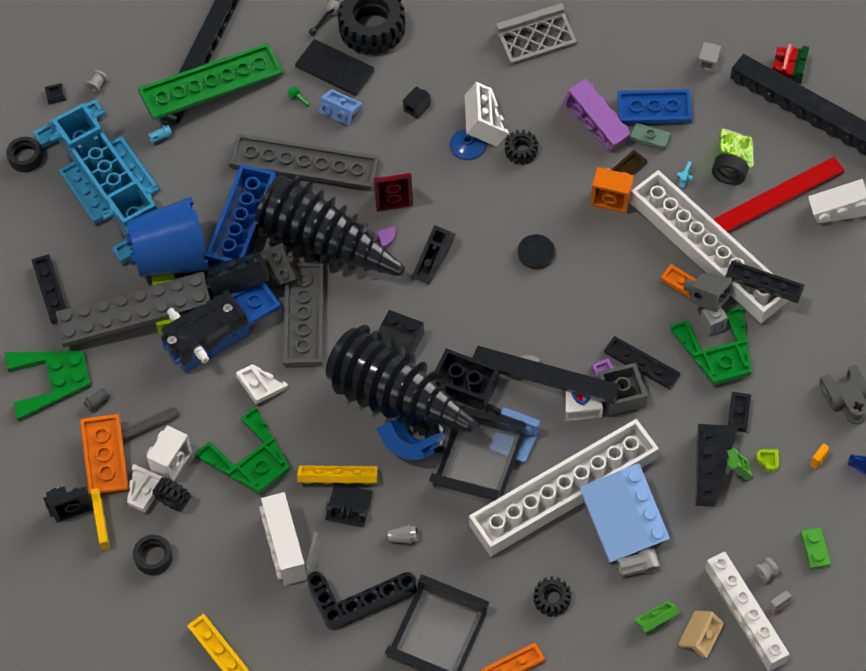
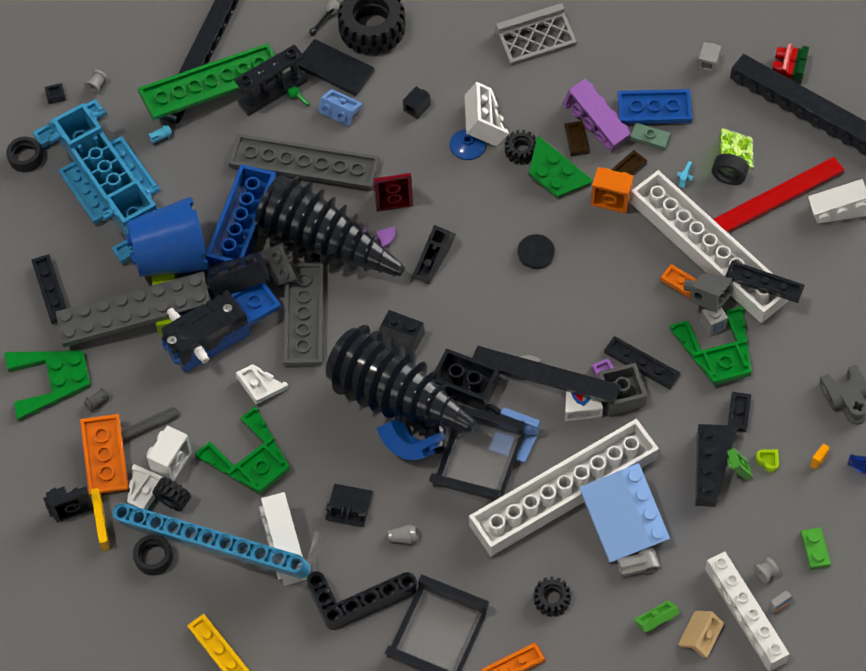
(217, 544): none -> dark azure beam
(274, 89): none -> black fence
(337, 474): yellow plate -> none
(555, 171): none -> green wing
(576, 138): none -> dark brown tile

